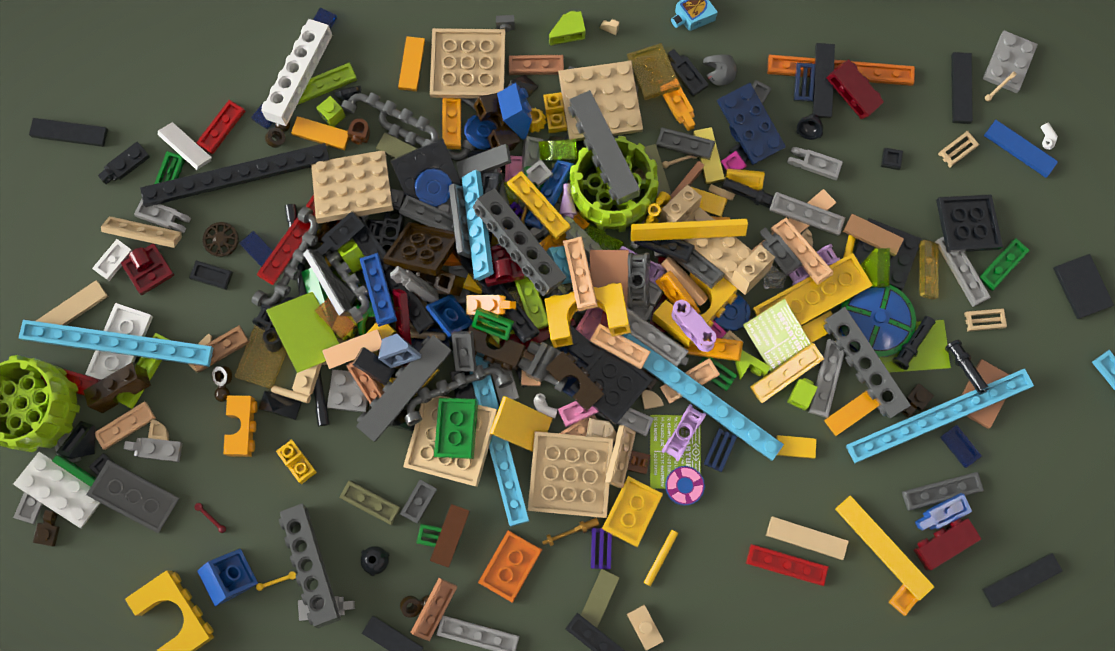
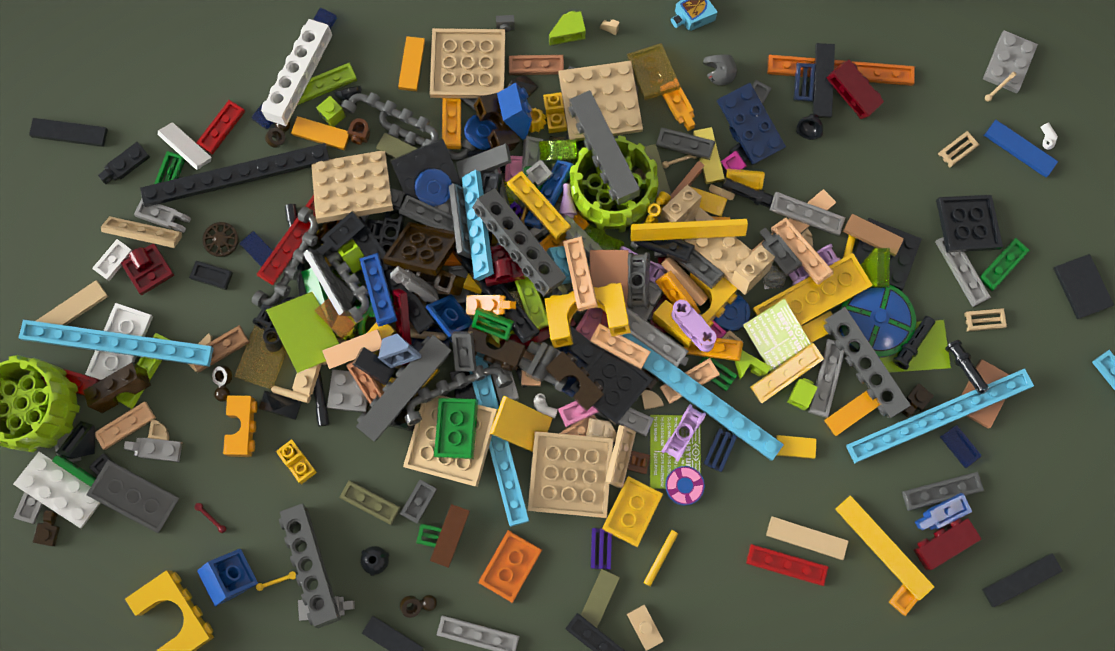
(434, 609): nougat tile -> none
(584, 526): pearl gold piece -> none
(687, 73): black hinge -> none
(816, 163): light grey hinge -> none
(892, 158): black tile -> none
(928, 269): clear yellow tile -> none
(962, 88): black tile -> none

